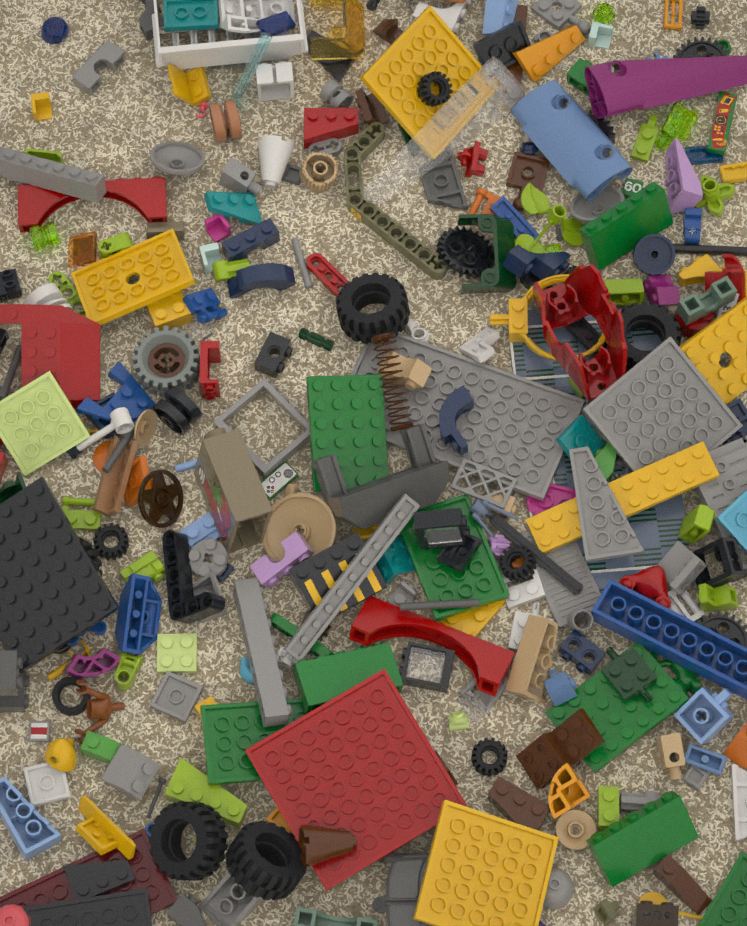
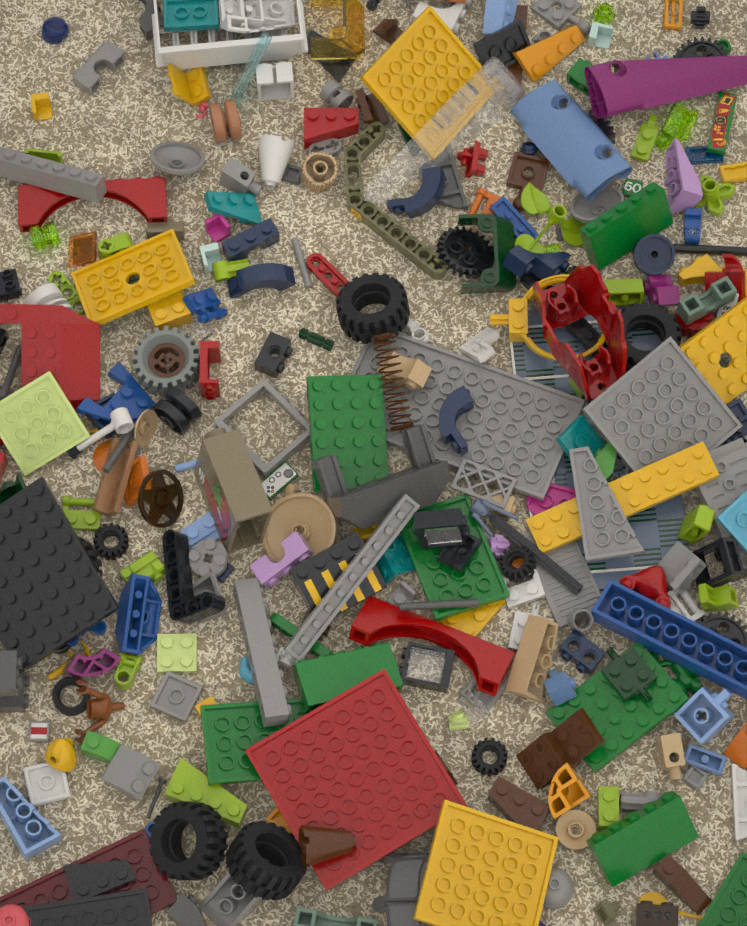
(101, 831): yellow bracket -> none
(276, 23): clear blue tile -> none
(425, 198): none -> dark blue arch
(444, 88): black tyre -> none

